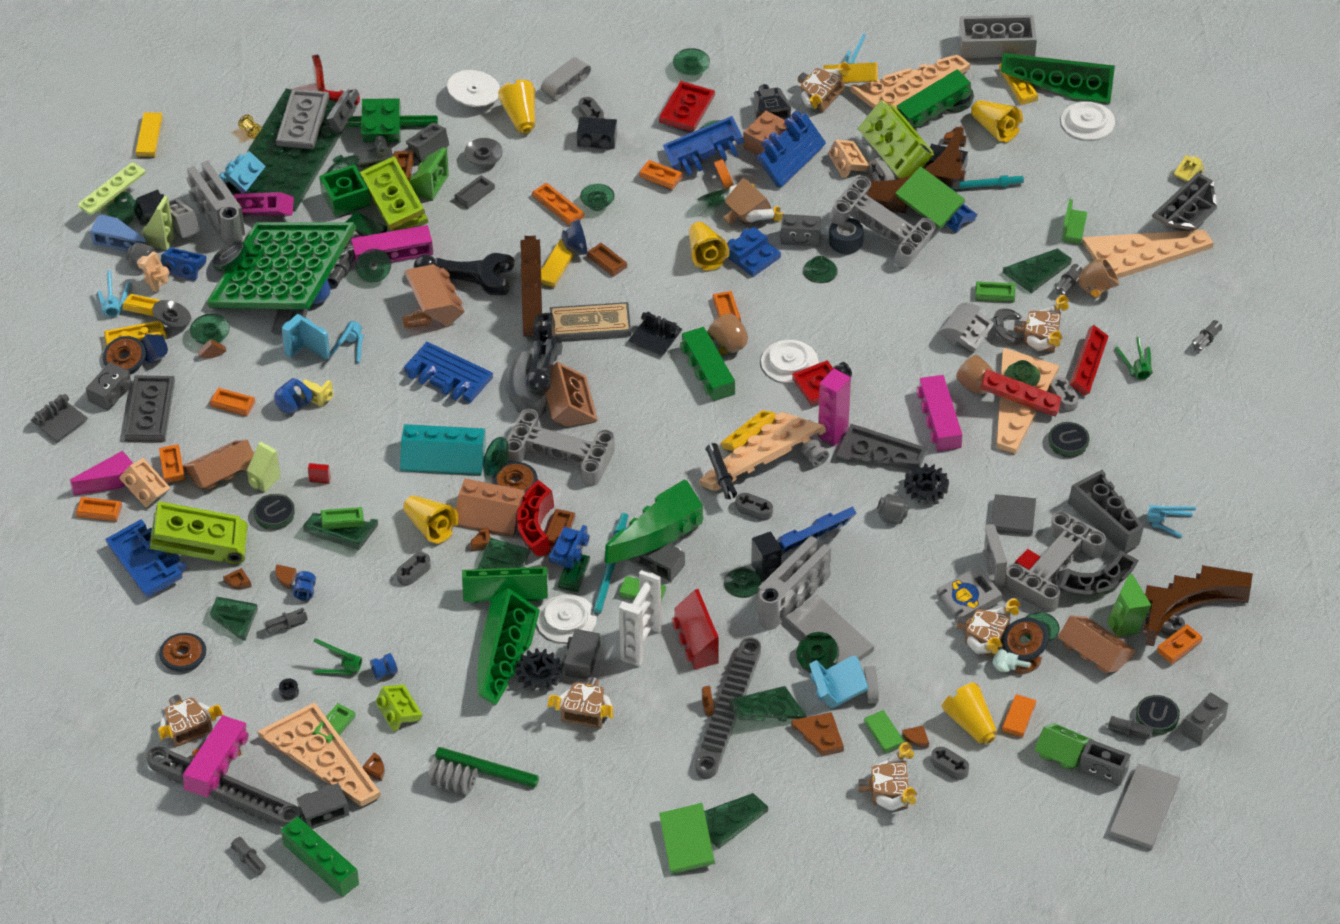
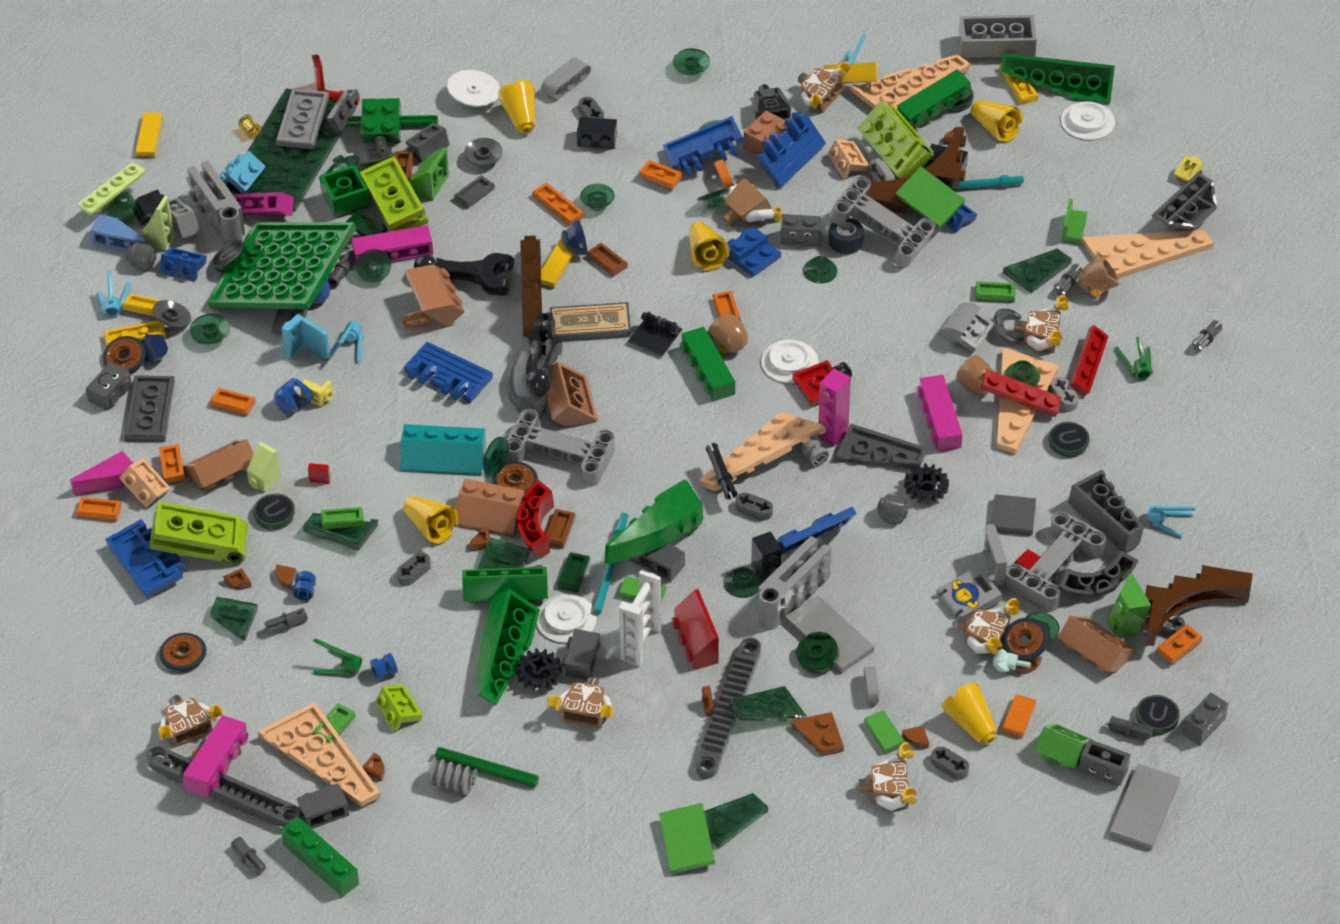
(58, 418): dark grey hinge -> none
(154, 272): light nougat hips -> none
(211, 349): dark orange tile -> none
(287, 684): black bush -> none
(569, 547): blue bracket -> none
(687, 106): red plate -> none
(750, 428): yellow tile -> none
(839, 681): medium azure bracket -> none

